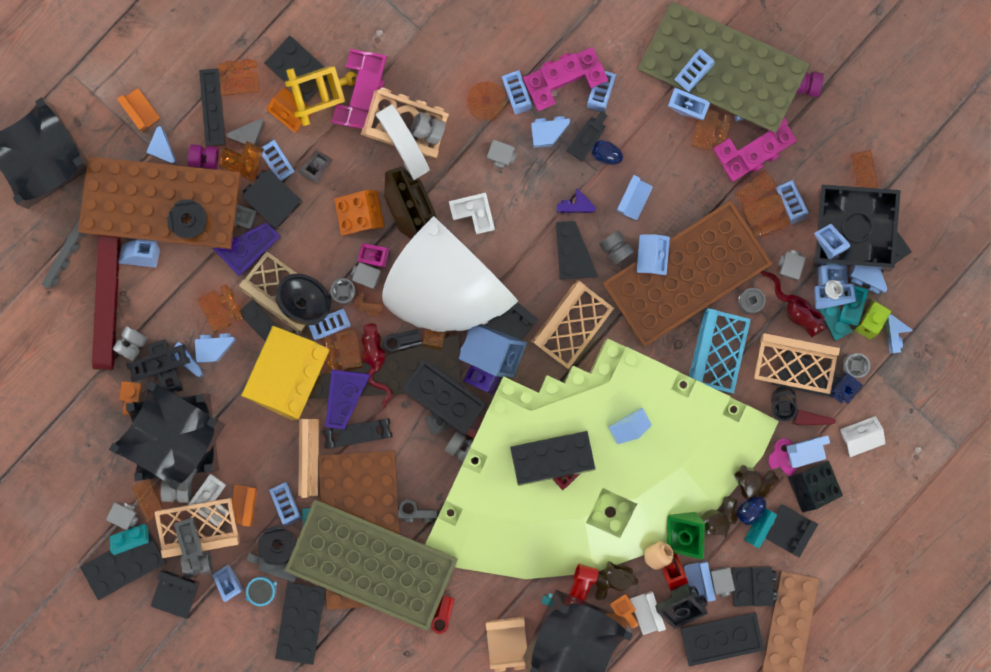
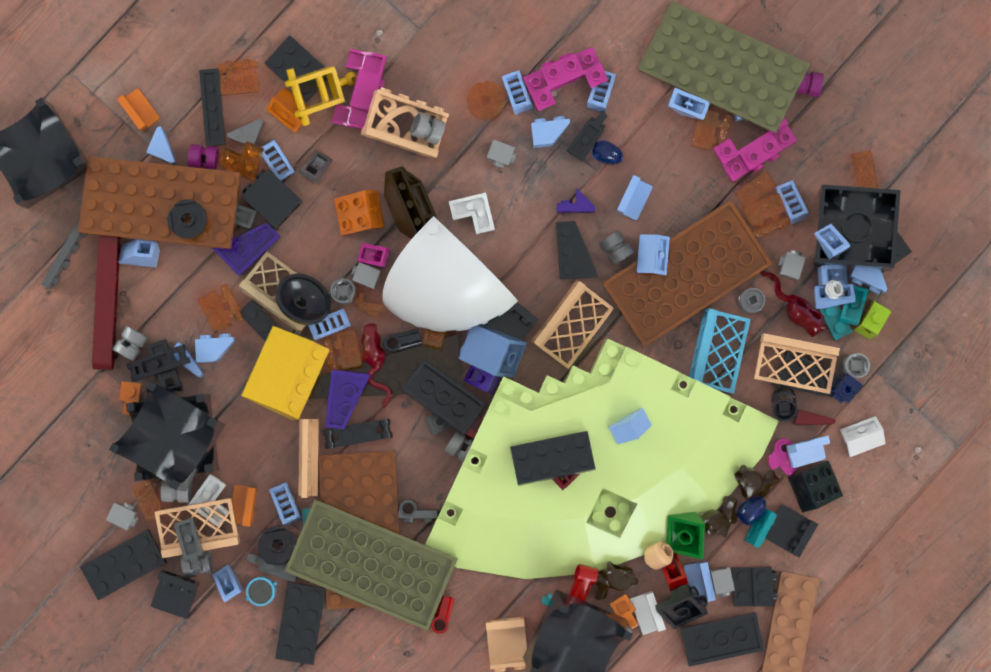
(129, 539): teal plate -> none
(403, 141): white slope -> none
(689, 66): light blue slope -> none
(893, 327): light blue slope -> none

